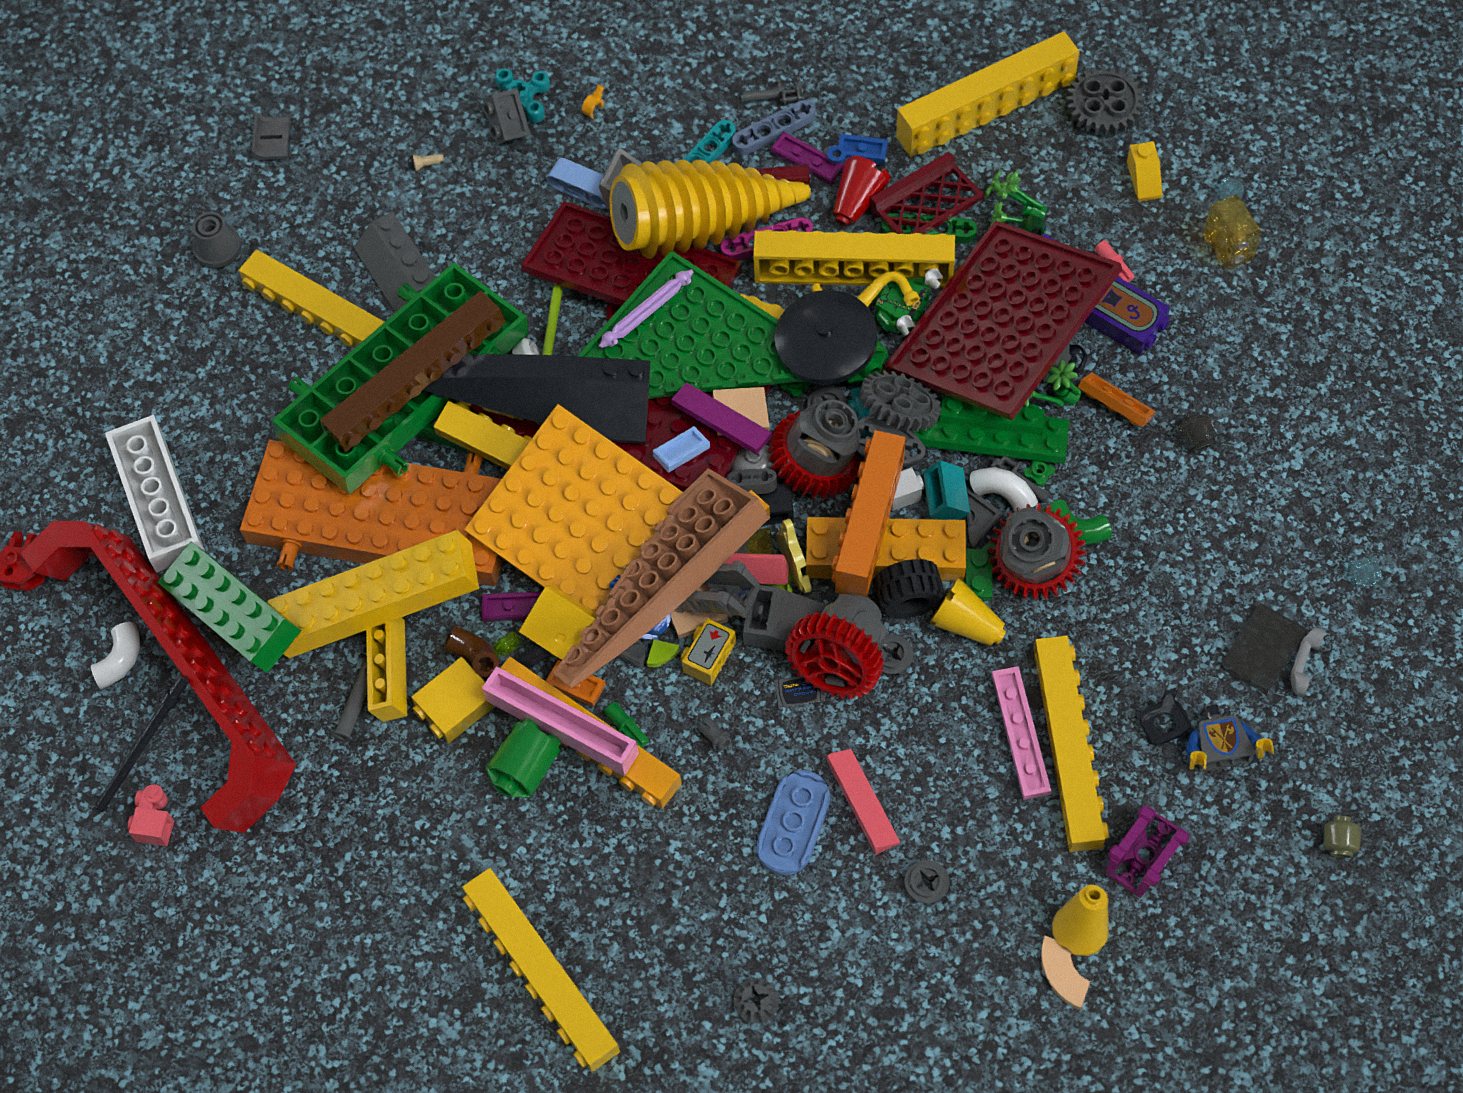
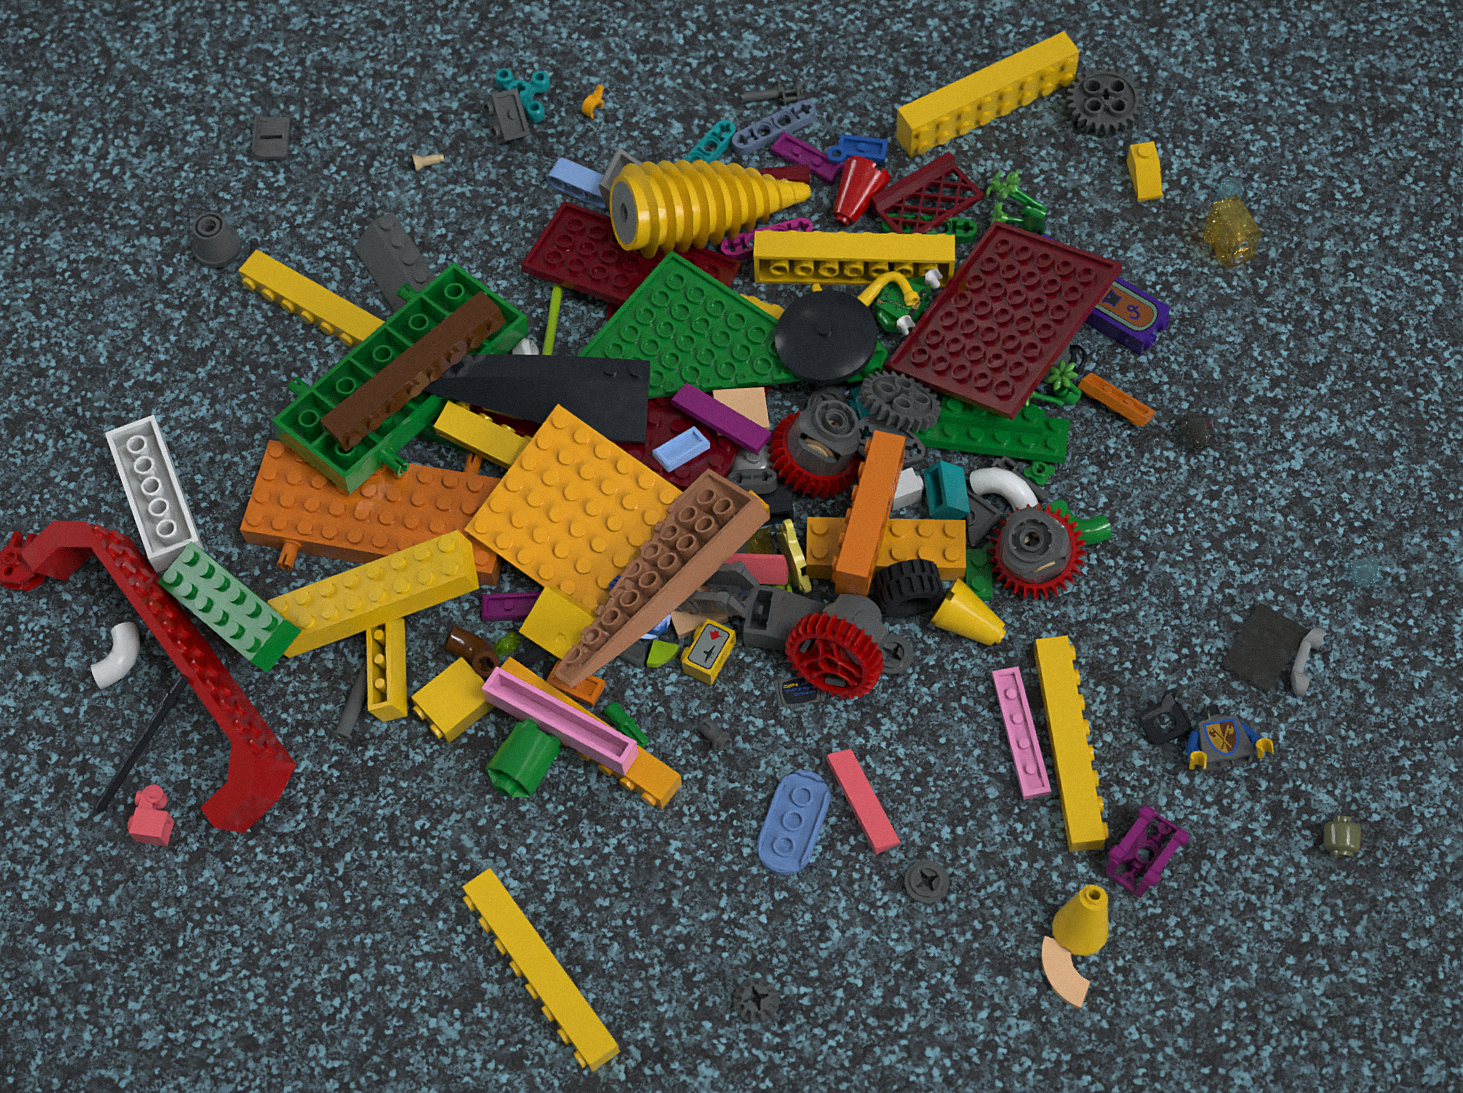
(646, 308): lavender wheel -> none
(795, 389): green plate -> none
(1105, 250): coral axle -> none

